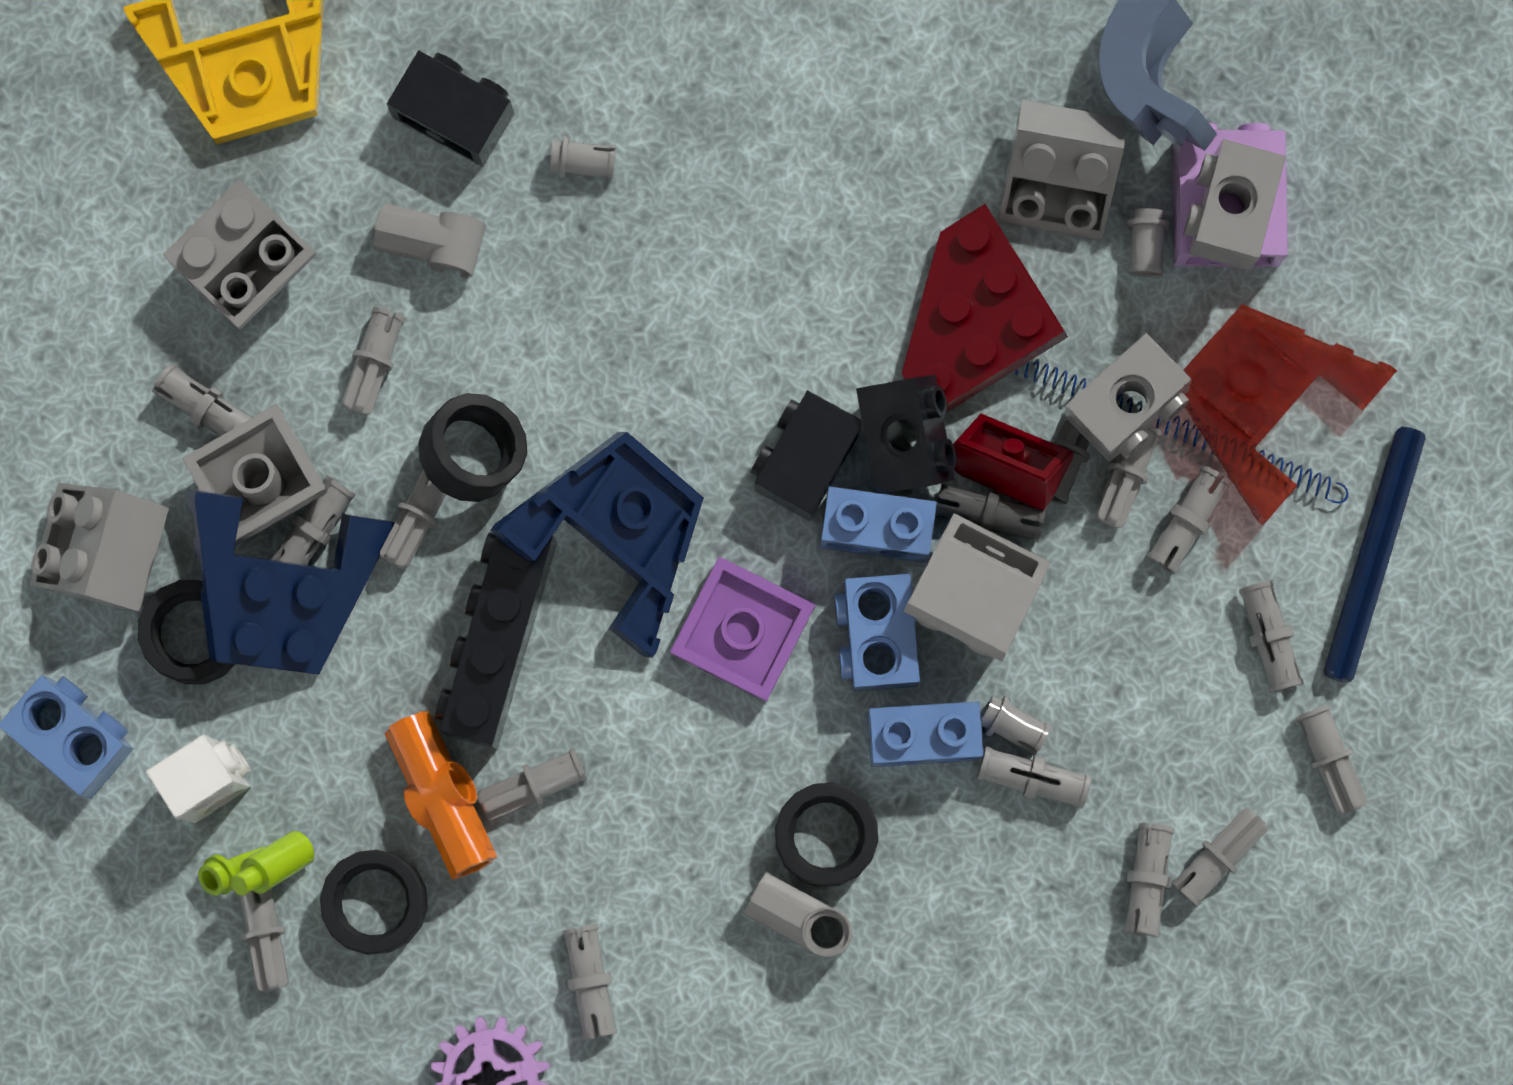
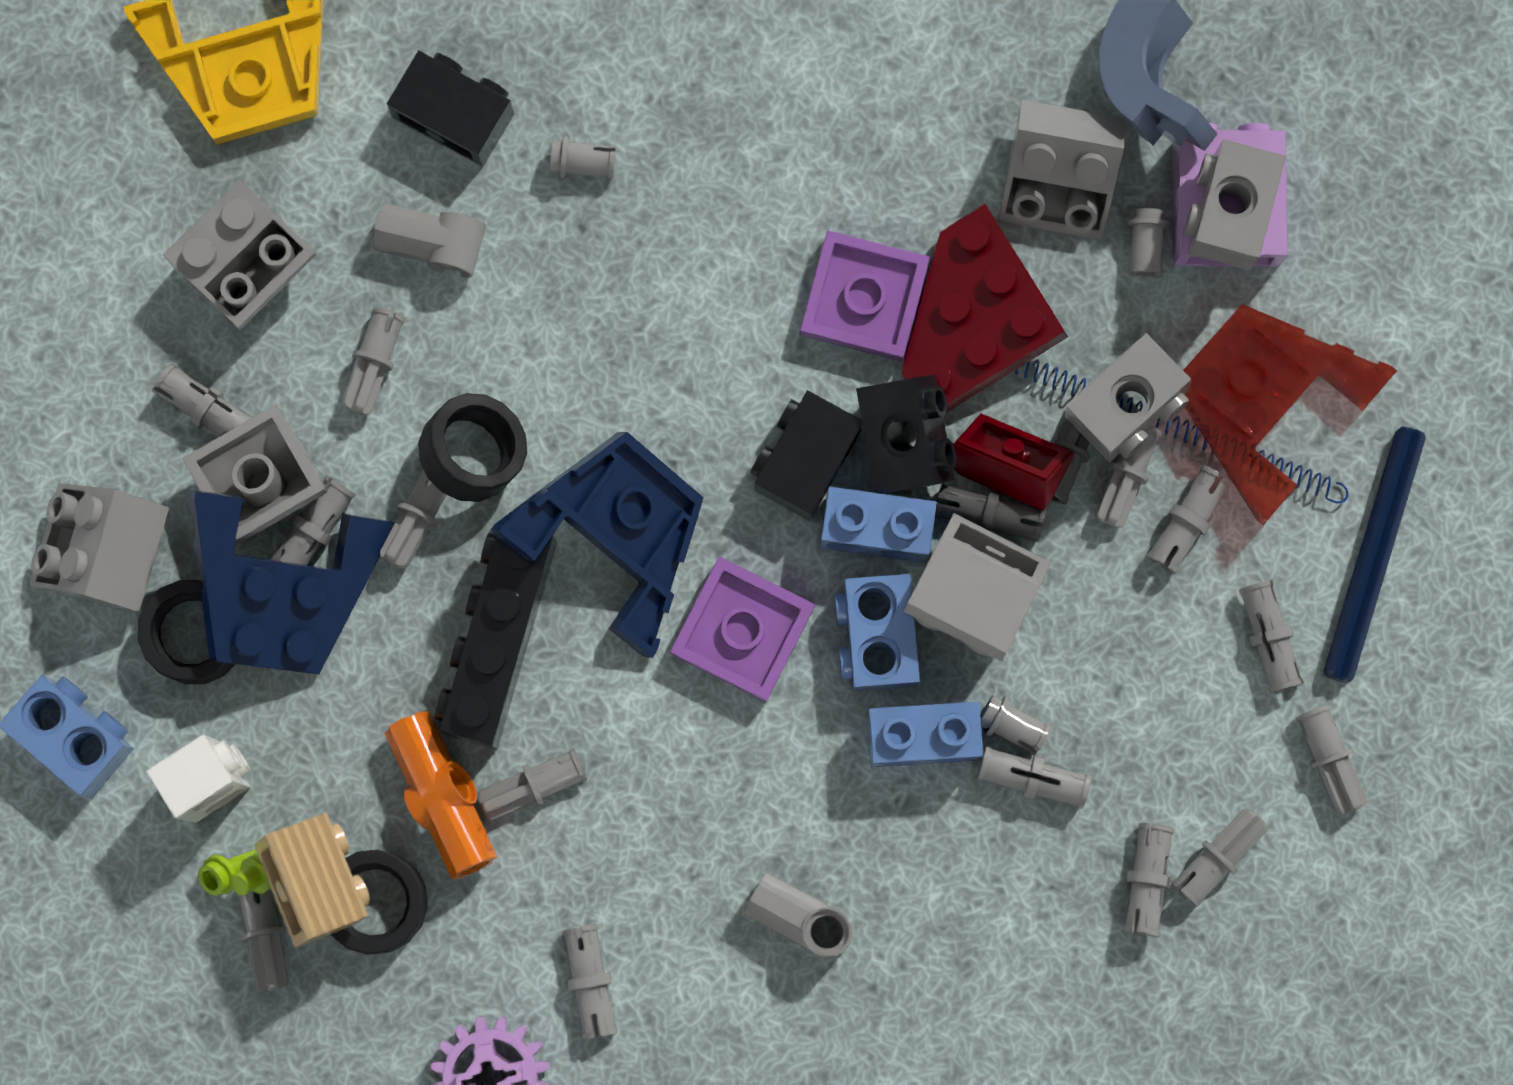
(313, 879): none -> tan brick
(840, 796): black tyre -> none
(864, 296): none -> medium lavender plate

